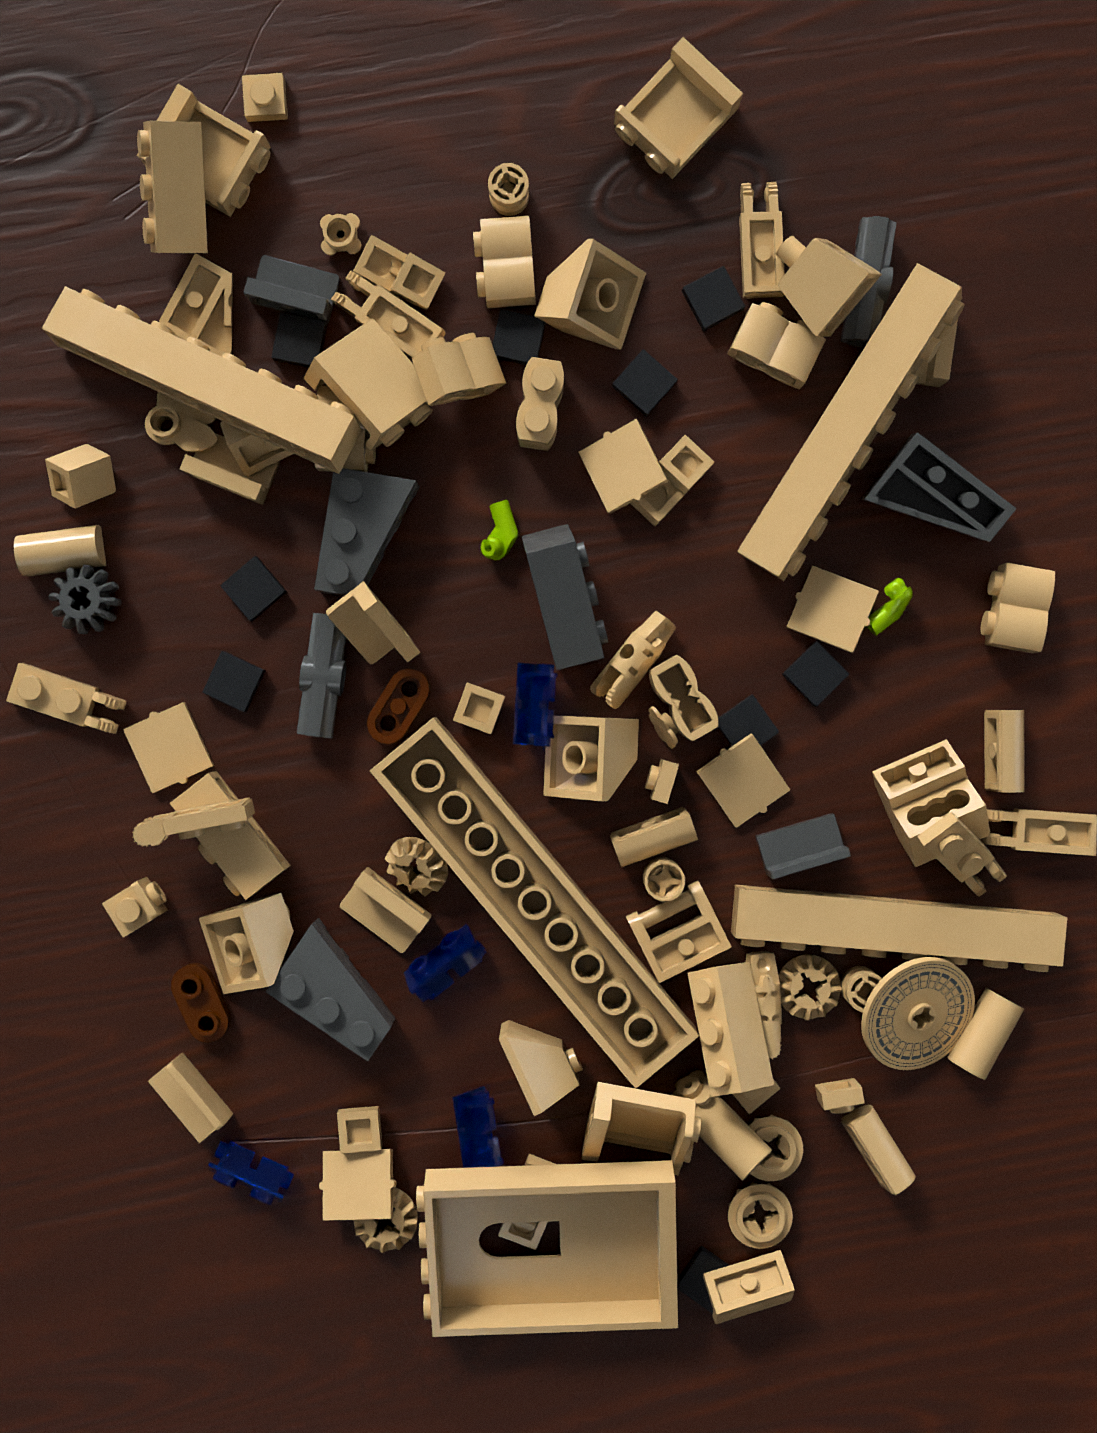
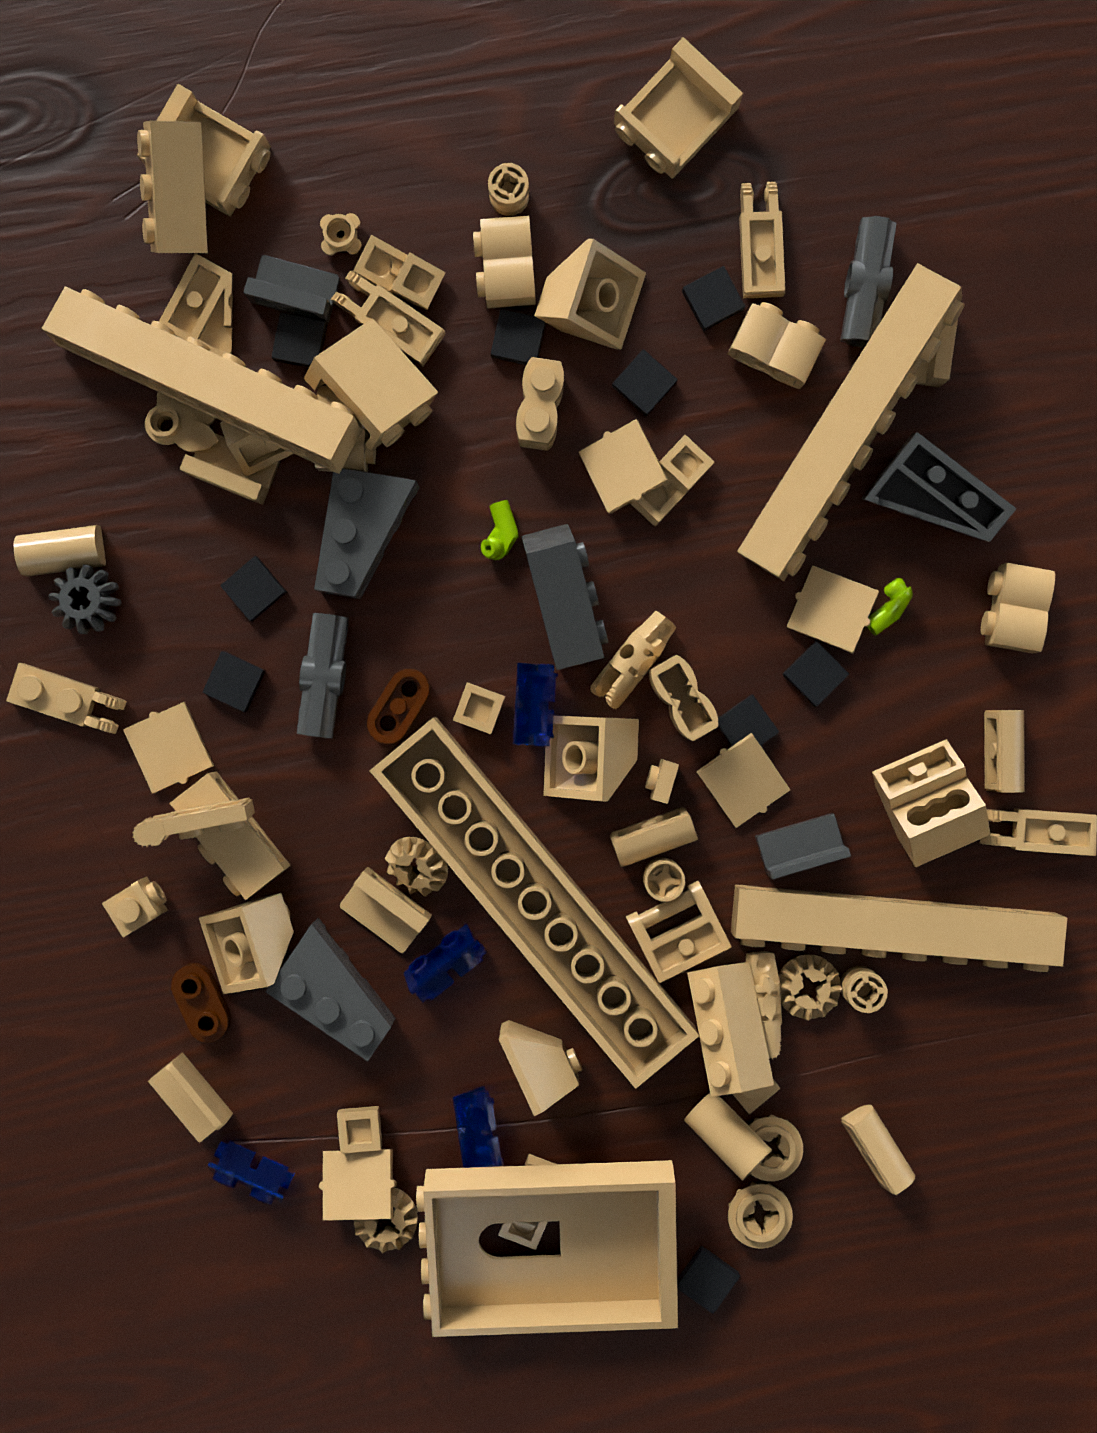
(80, 475): tan panel -> none
(264, 97): tan plate -> none
(370, 625): tan panel -> none
(458, 369): tan brick -> none
(641, 1121): tan panel -> none
(664, 727): tan plant -> none
(694, 1087): tan plant -> none
(748, 1286): tan panel -> none
(823, 282): tan torso -> none
(839, 1095): tan plate -> none
(917, 987): tan piece -> none
(960, 852): tan hinge -> none
(986, 1033): tan brick -> none

